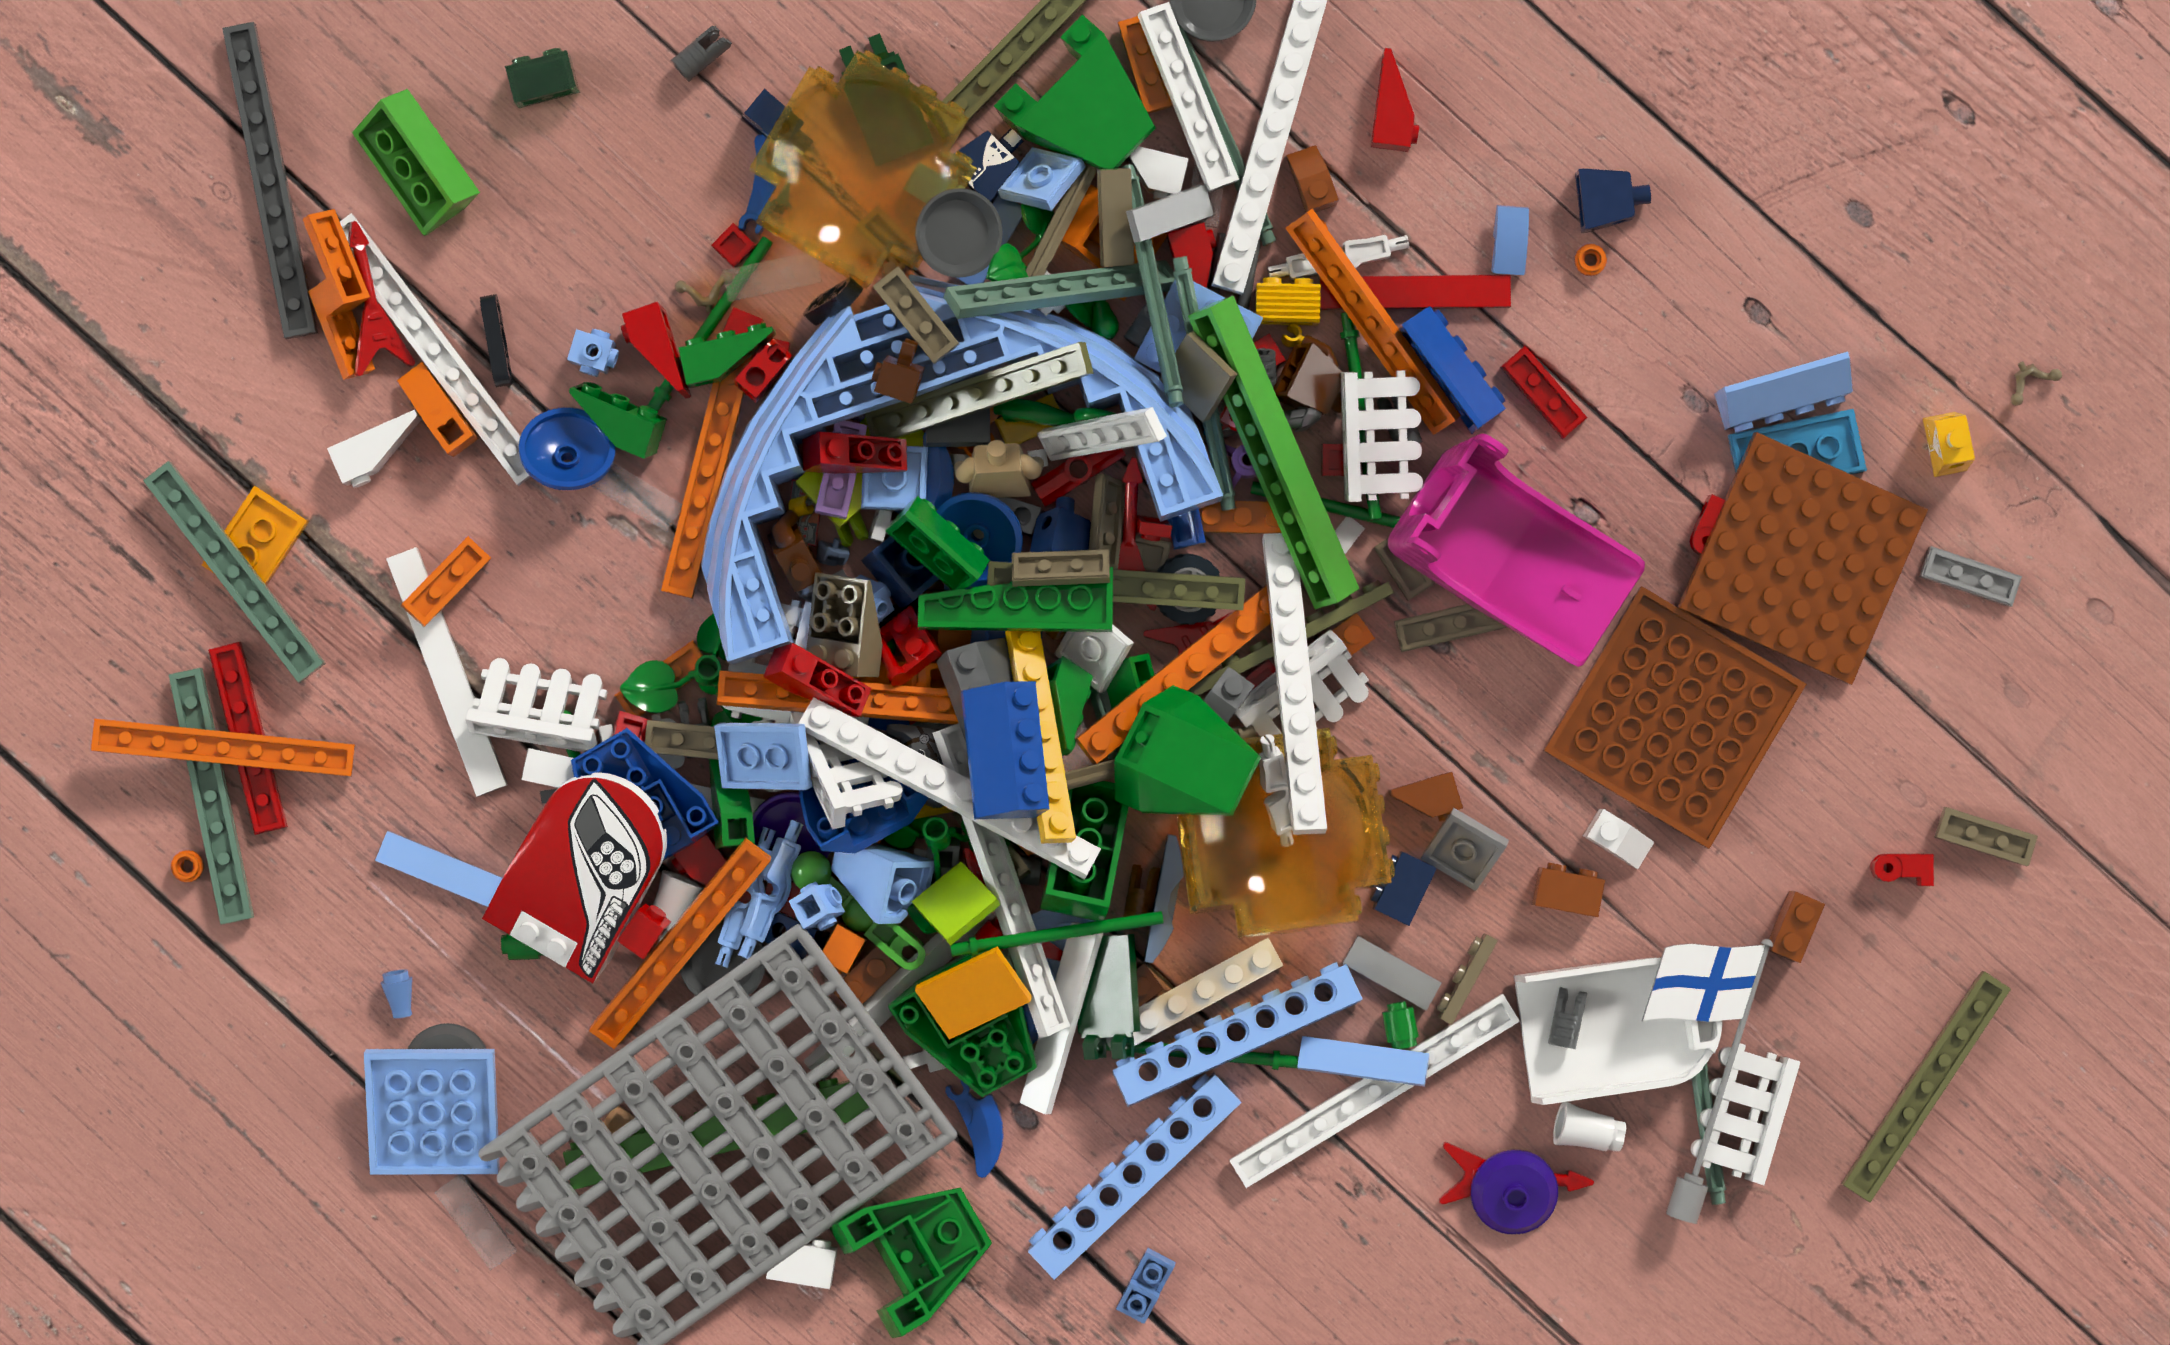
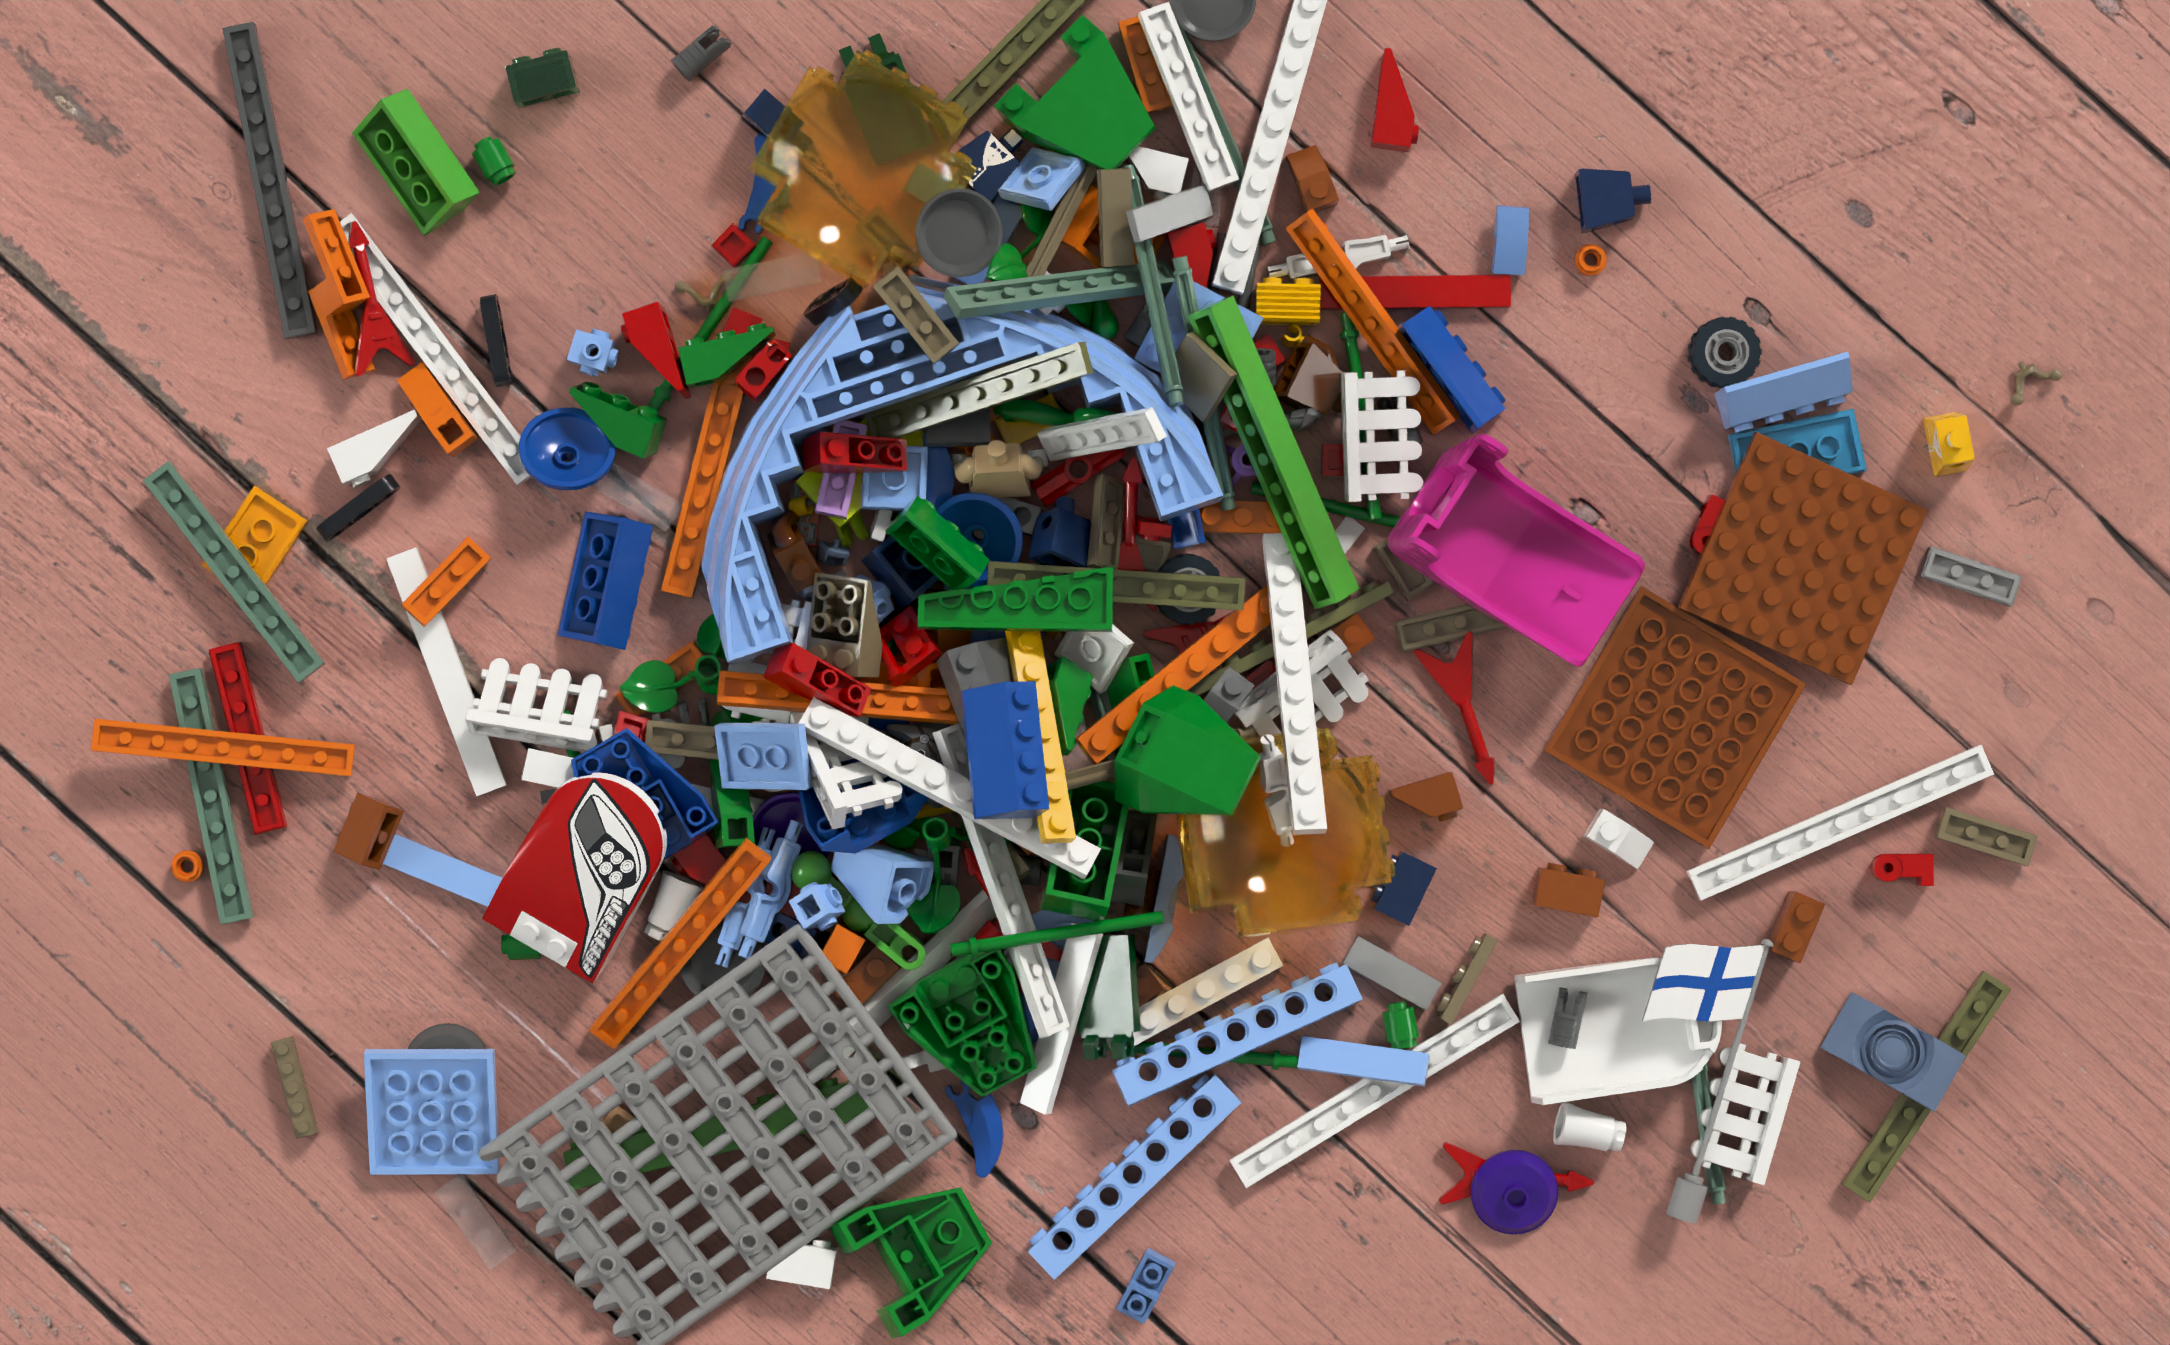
(294, 1087): none -> dark tan piece
(358, 507): none -> black beam
(368, 831): none -> dark orange brick
(398, 991): medium blue cone -> none
(494, 161): none -> green brick
(605, 580): none -> blue slope
(644, 930): red brick -> none
(899, 376): reddish brown brick -> none
(955, 903): lime tile -> none
(973, 993): light orange tile -> none
(1060, 567): dark tan tile -> none
(1134, 858): none -> dark grey slope
(1457, 682): none -> red piece
(1464, 849): light grey plate -> none
(1543, 392): red tile -> none
(1743, 346): none -> black wheel
(1840, 822): none -> white plate
(1893, 1051): none -> sand blue slope

